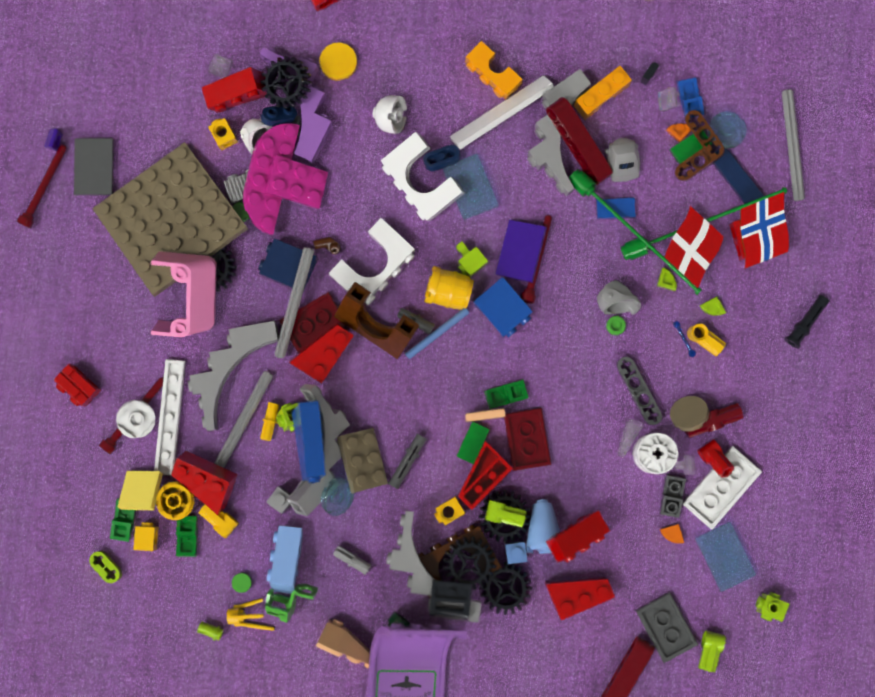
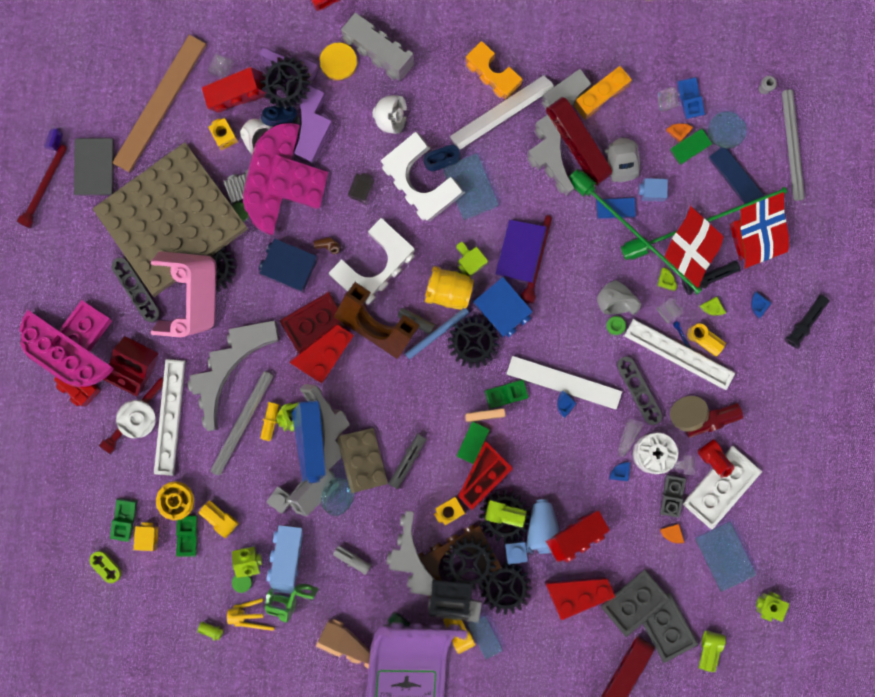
(68, 350): none -> dark pink plate
(131, 366): none -> dark red piece
(137, 289): none -> dark grey beam
(140, 490): light yellow tile -> none
(159, 104): none -> medium nougat tile
(205, 480): red wedge -> none
(246, 562): none -> lime brick
(294, 302): light grey axle -> none
(361, 188): none -> clear smoke brick
(377, 47): none -> light grey wedge
(460, 644): none -> yellow piece
(484, 330): none -> black gear
(485, 637): none -> clear light blue tile
(527, 439): dark red tile -> none
(564, 382): none -> white tile
(565, 404): none -> blue tile
(620, 472): none -> blue tile
(635, 603): none -> dark grey tile
(649, 73): black tile -> none
(653, 189): none -> medium blue brick
(669, 310): none -> clear tile
(679, 354): none -> white tile
(705, 151): reddish brown beam -> none
(714, 275): none -> black pin
(759, 304): none -> blue tile
(767, 84): none -> light grey pin

